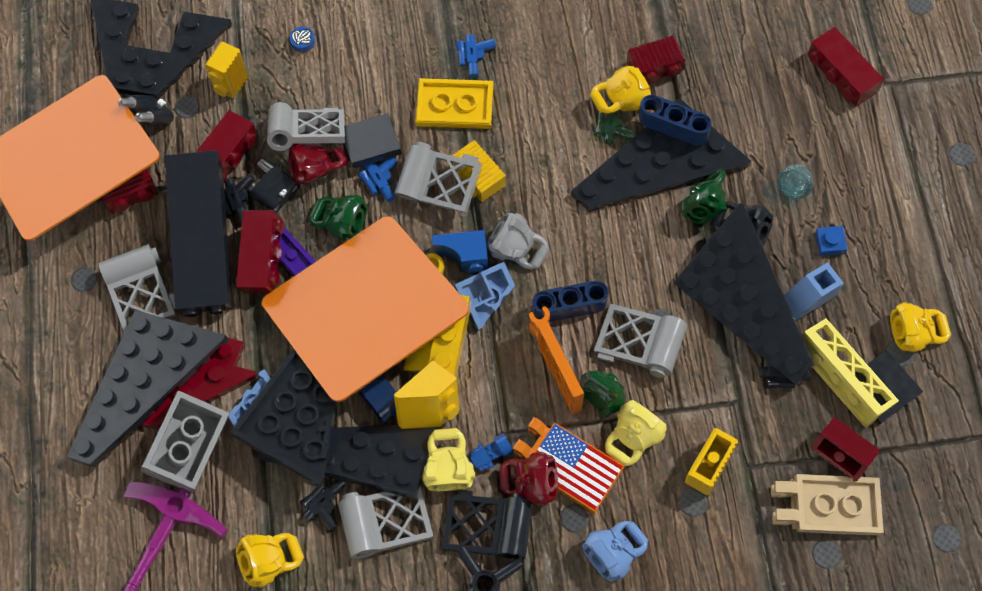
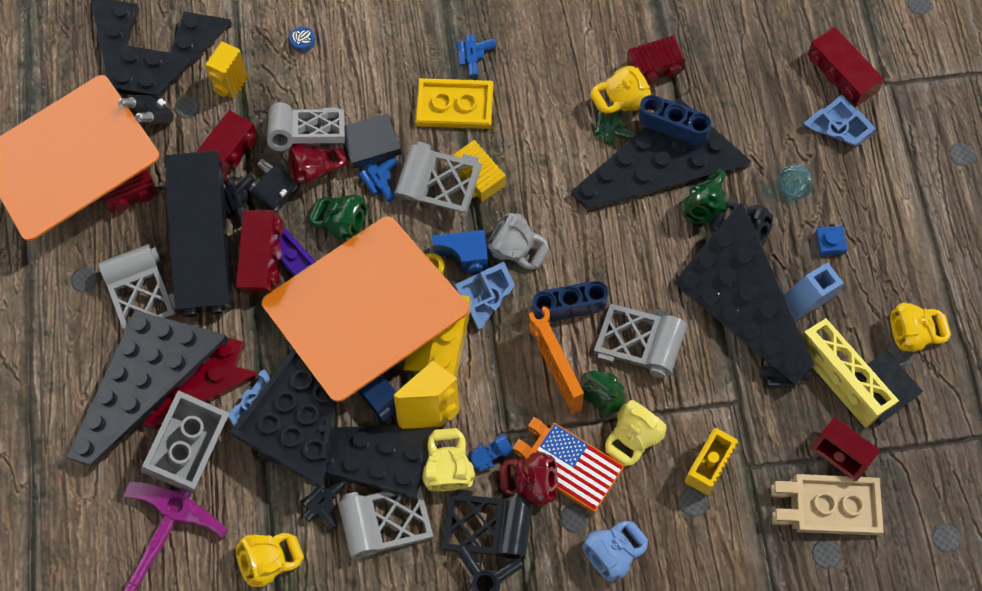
(842, 123): none -> medium blue slope

